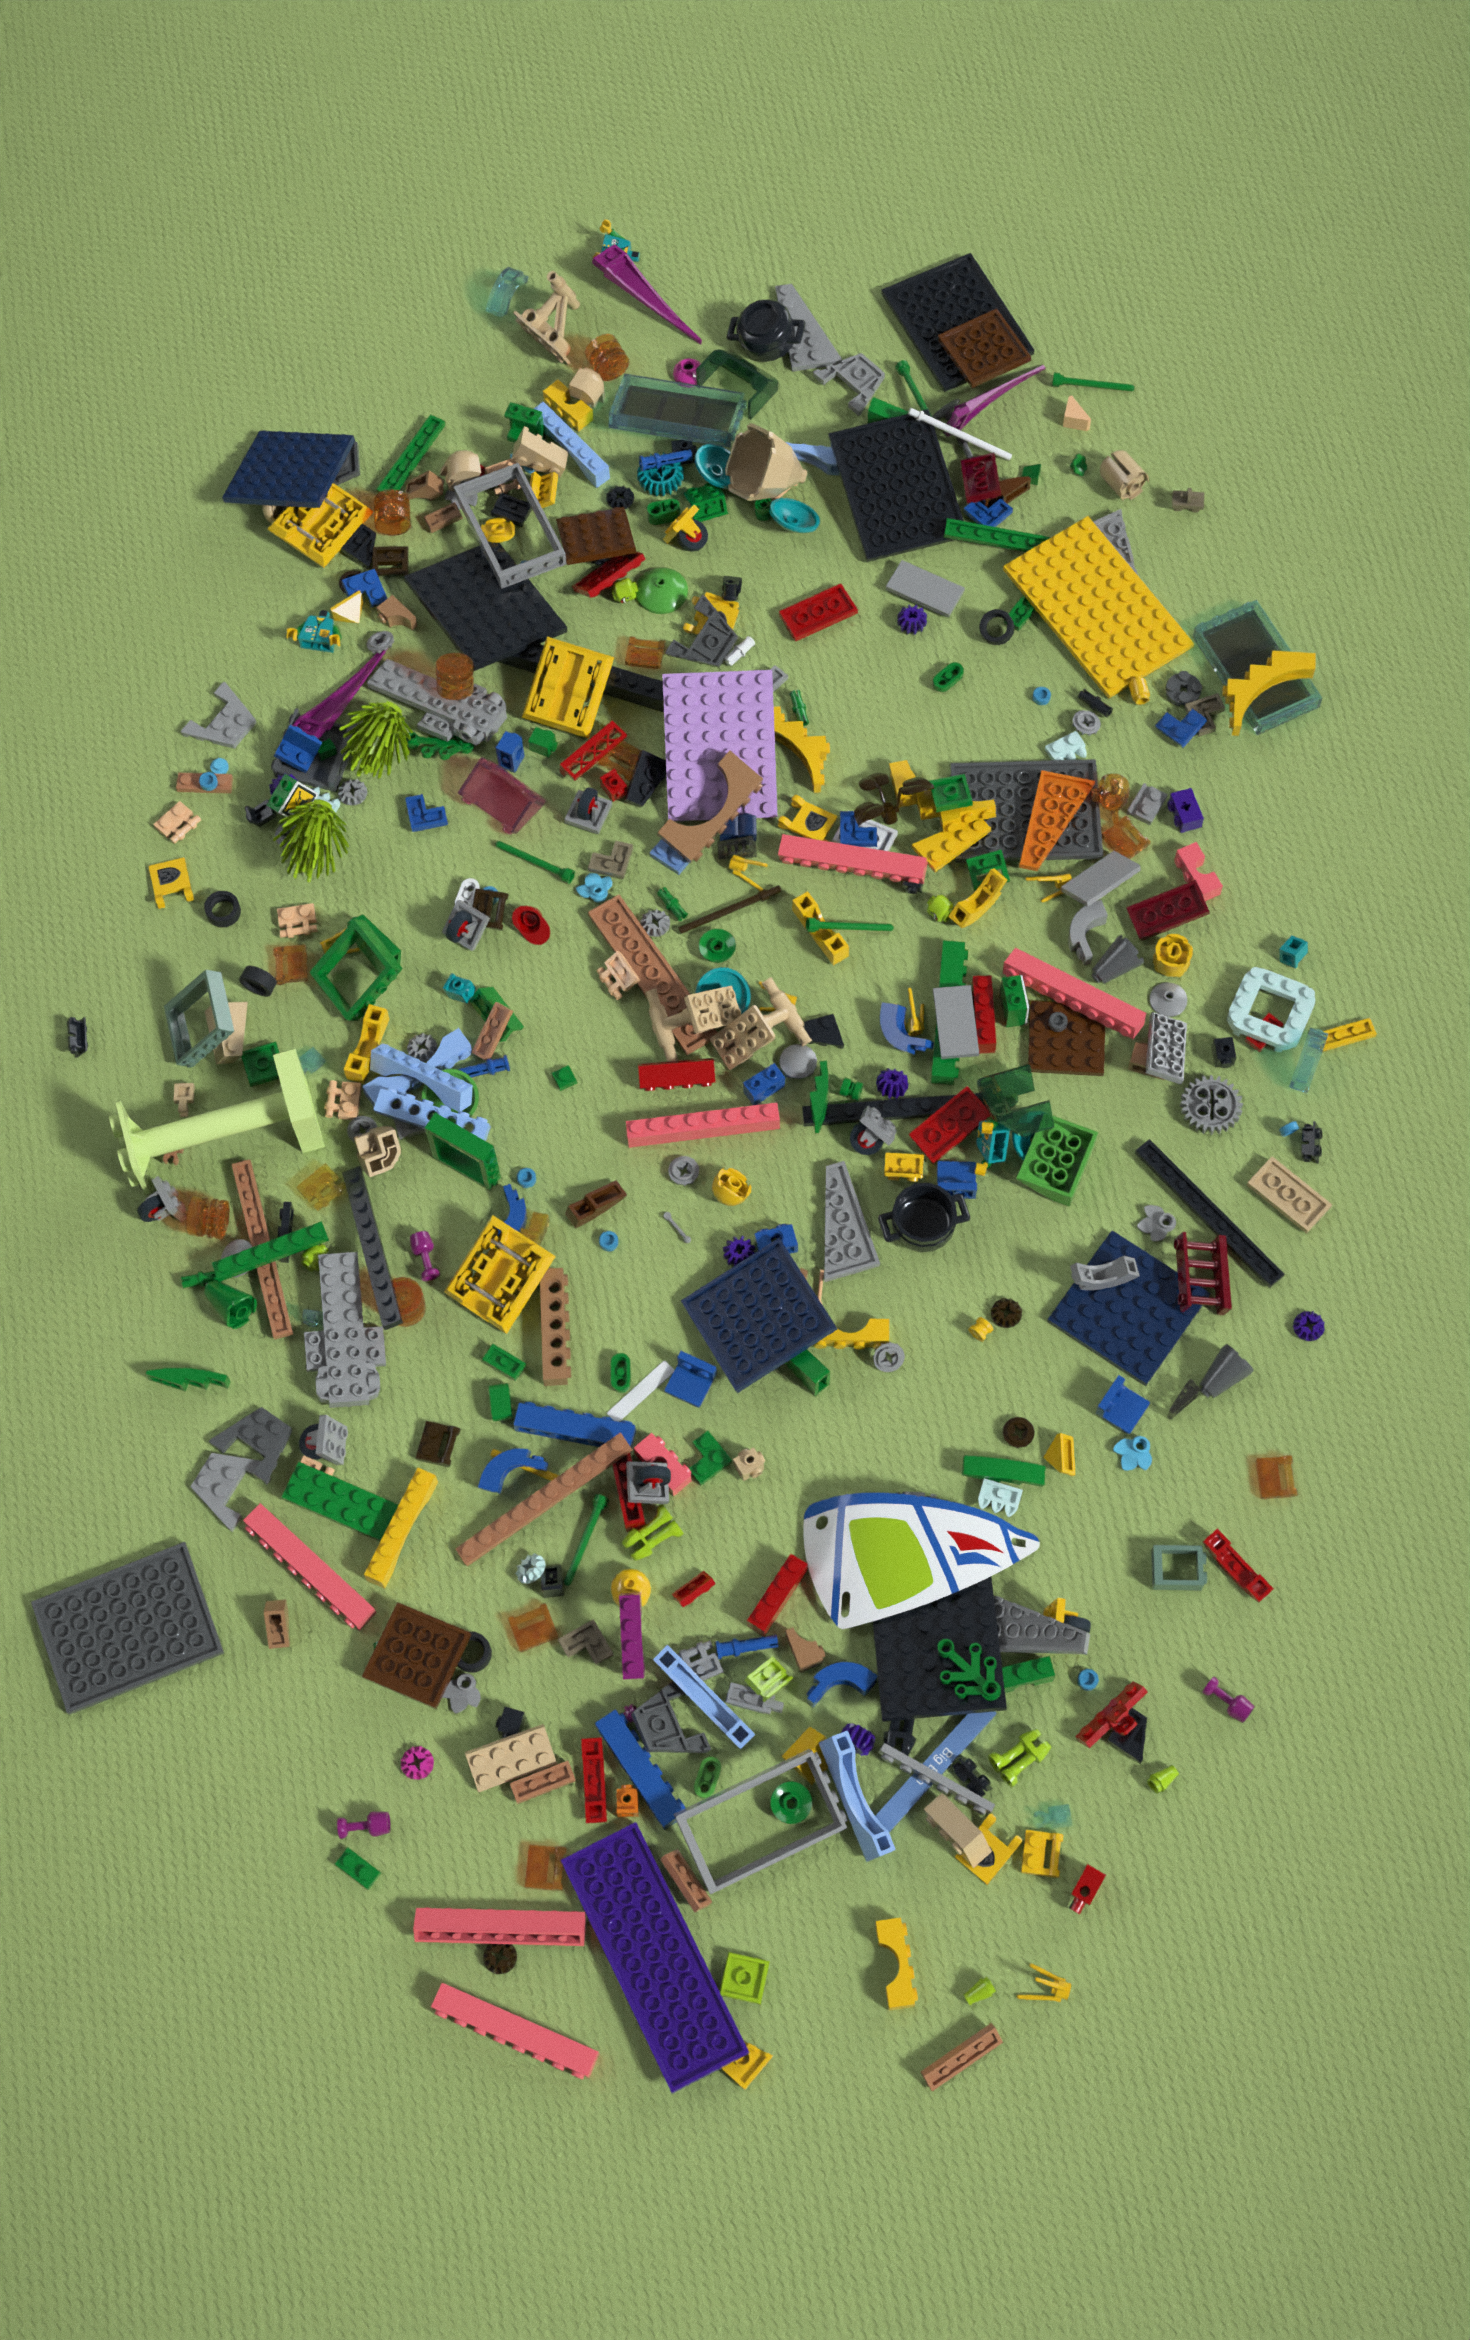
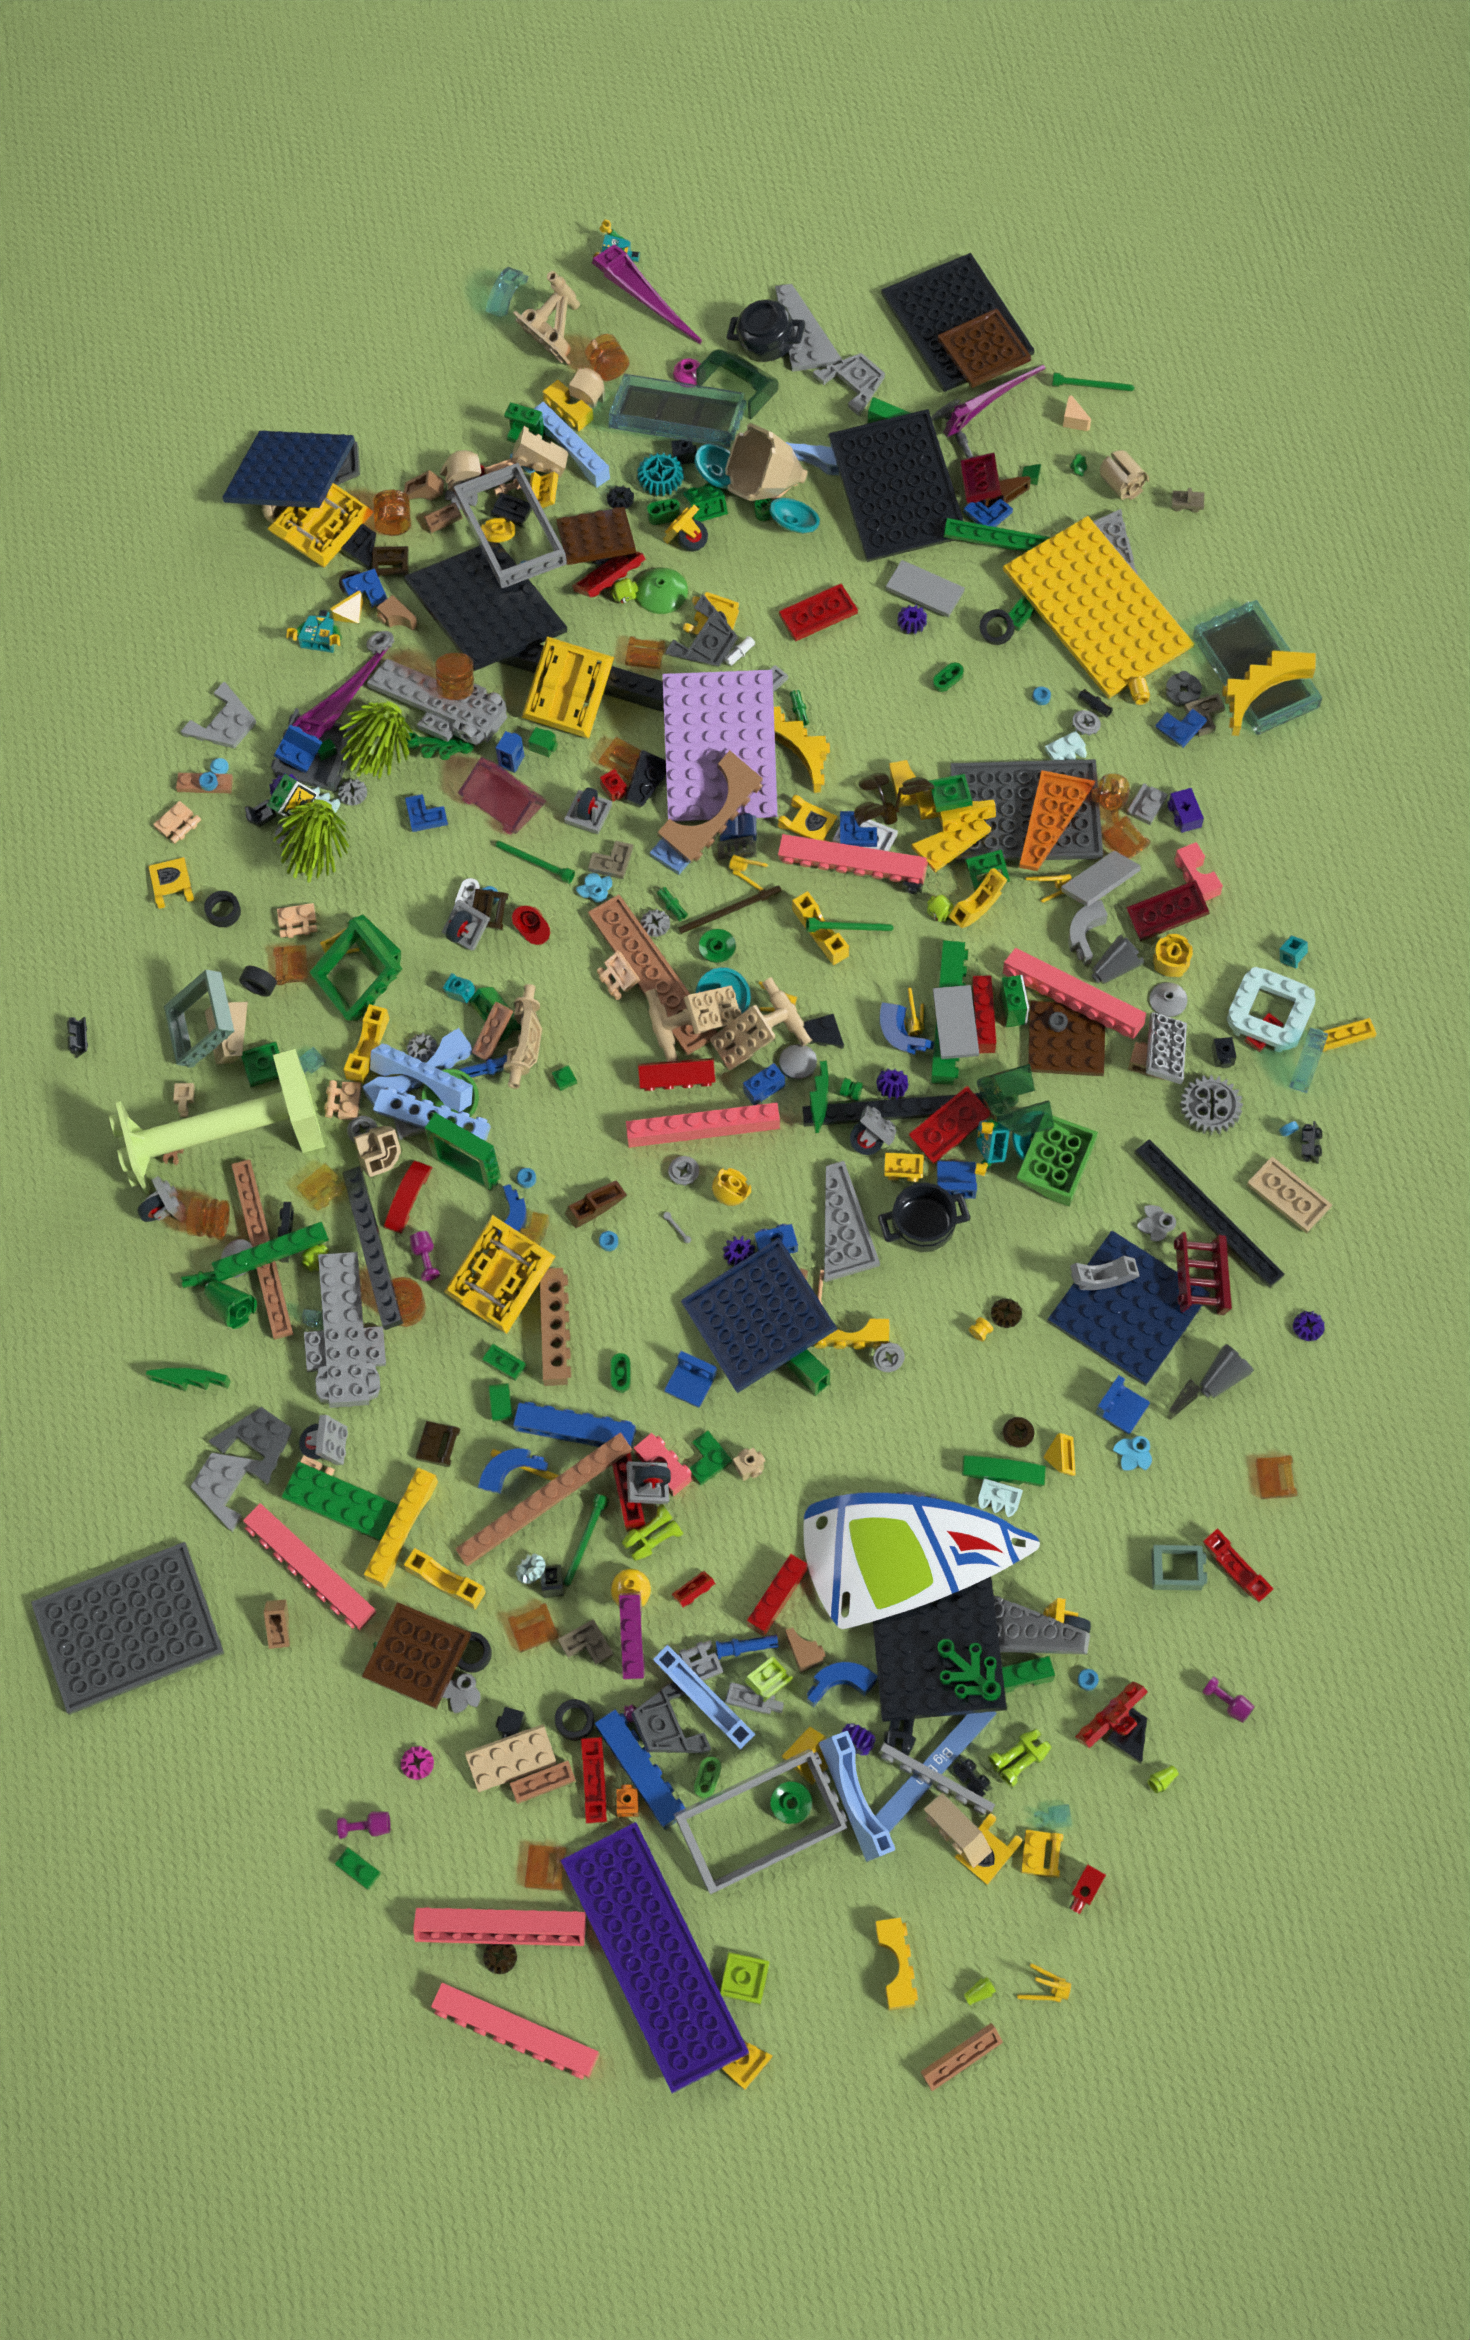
(406, 1196): none -> red slope
(412, 454): green plate -> none
(433, 1573): none -> yellow arch
(528, 1039): none -> tan plate
(574, 1703): none -> black tyre
(591, 747): red fence -> none
(641, 1391): white sticker -> none
(657, 460): blue pin -> none
(686, 1880): nougat plate -> none
(731, 588): black piece -> none
(903, 369): green piece -> none
(919, 415): white bar -> none

